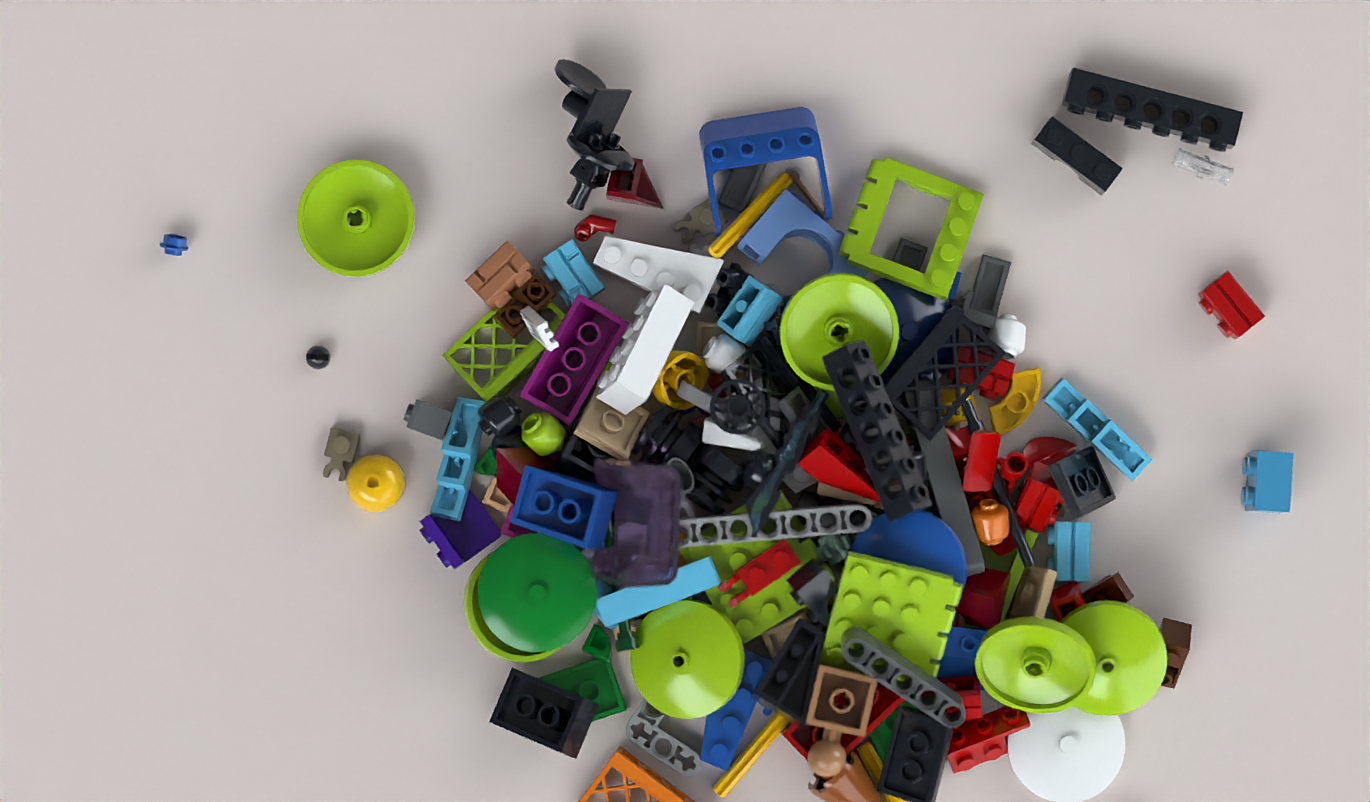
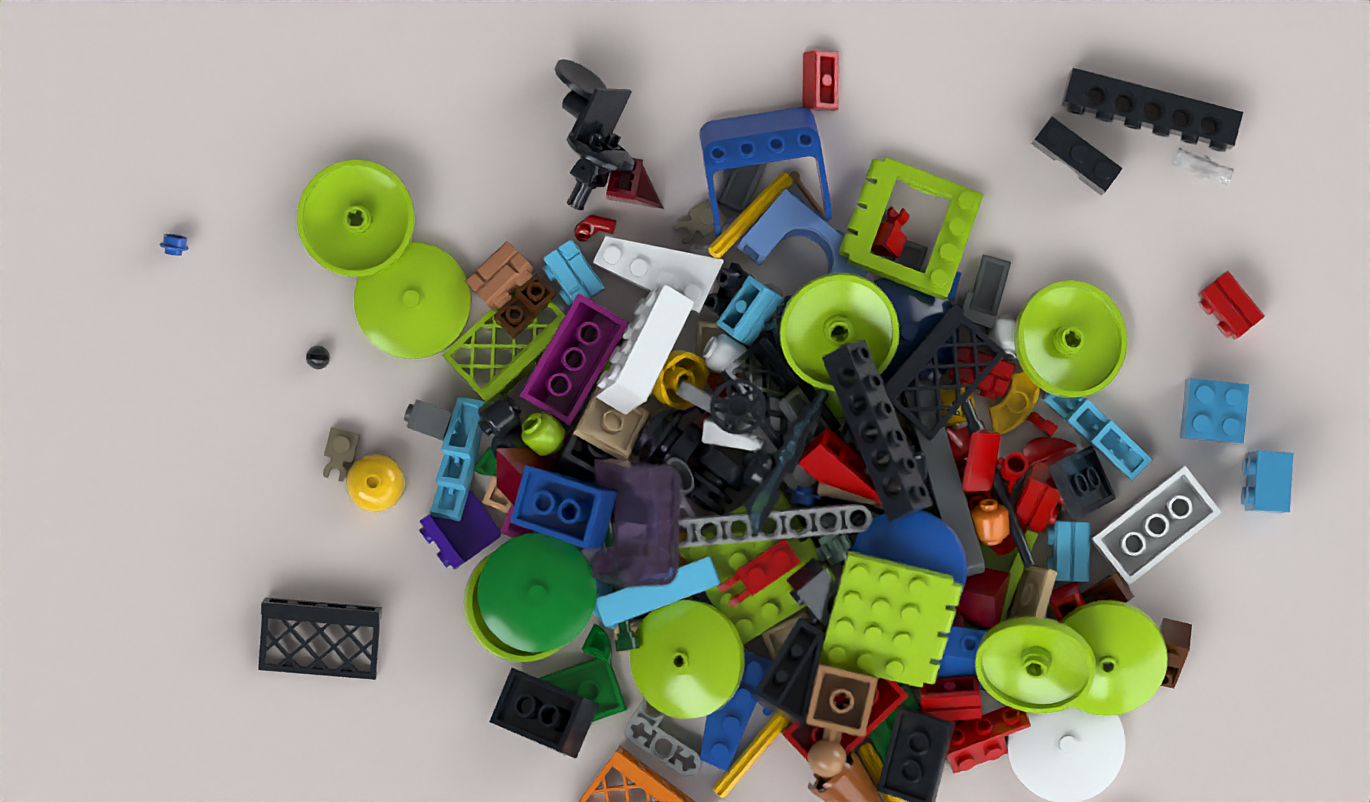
(319, 613): none -> black fence
(414, 304): none -> lime dish
(538, 328): white tile -> none
(803, 496): none -> blue plate
(820, 80): none -> red slope
(889, 237): none -> red piece
(898, 665): dark grey beam -> none
(1045, 426): none -> red tile
(1070, 339): none -> lime dish
(1155, 525): none -> white brick
(1214, 411): none -> dark azure brick

